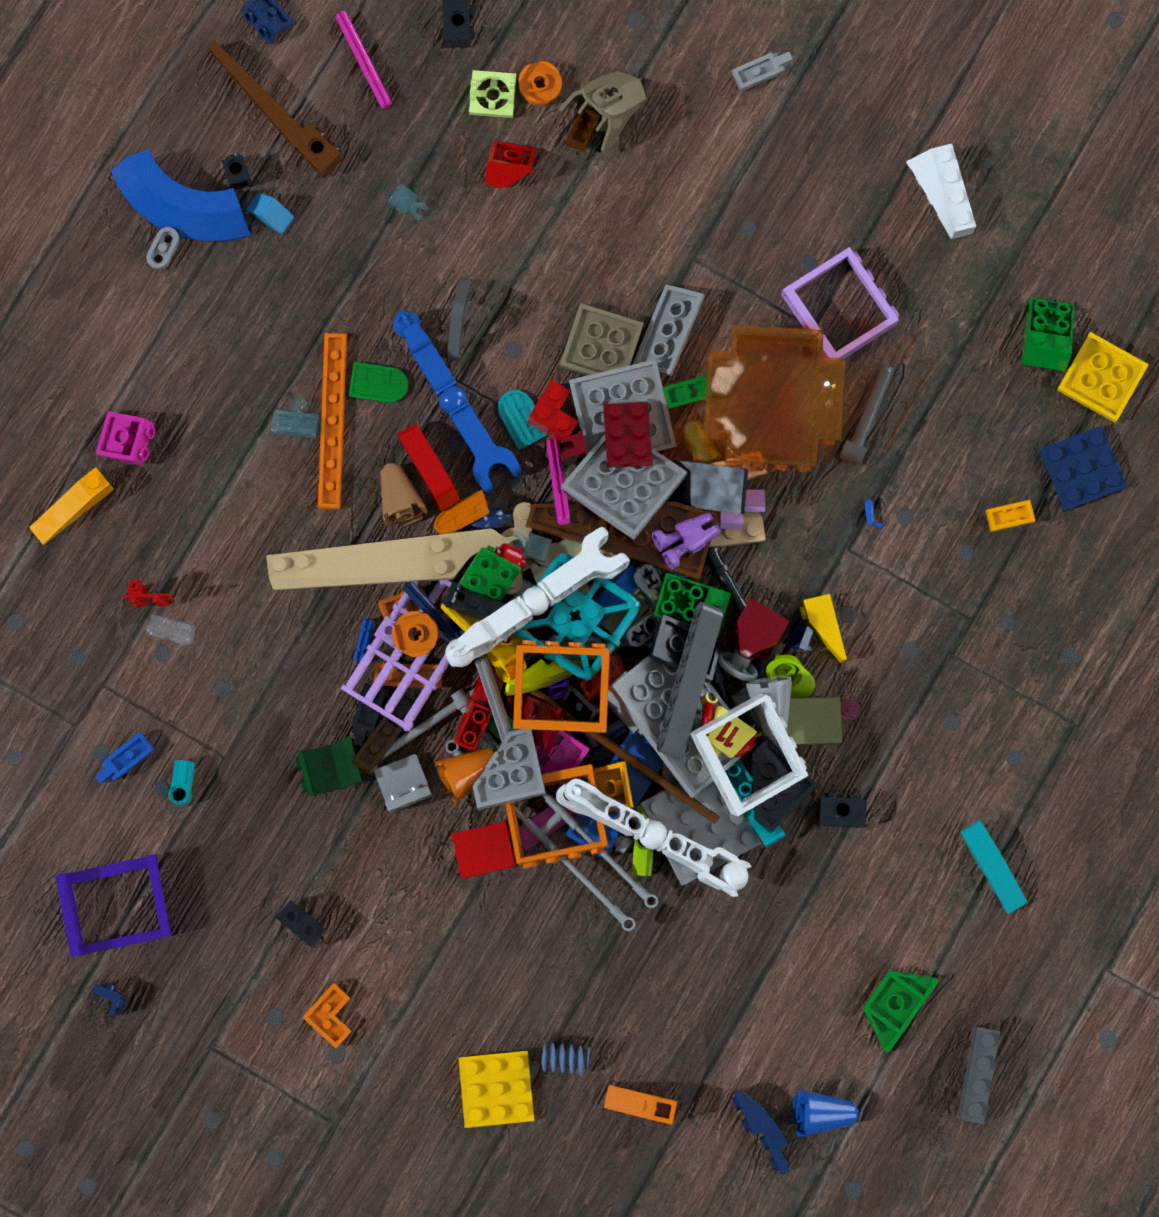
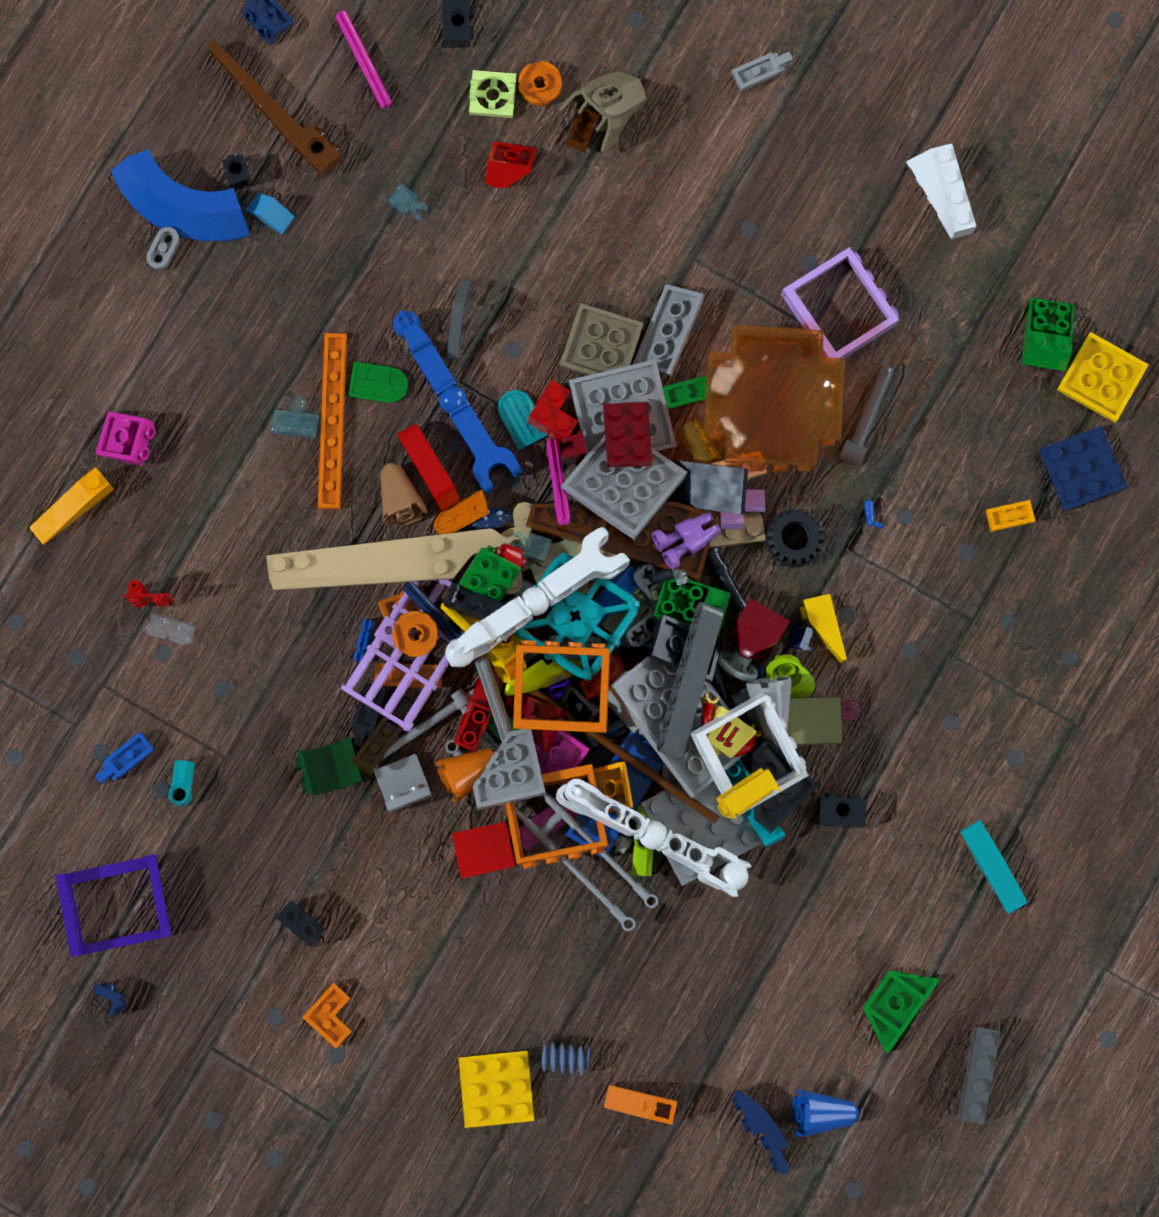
(669, 574): none -> arm
(746, 793): none -> yellow window
(794, 519): none -> black tyre

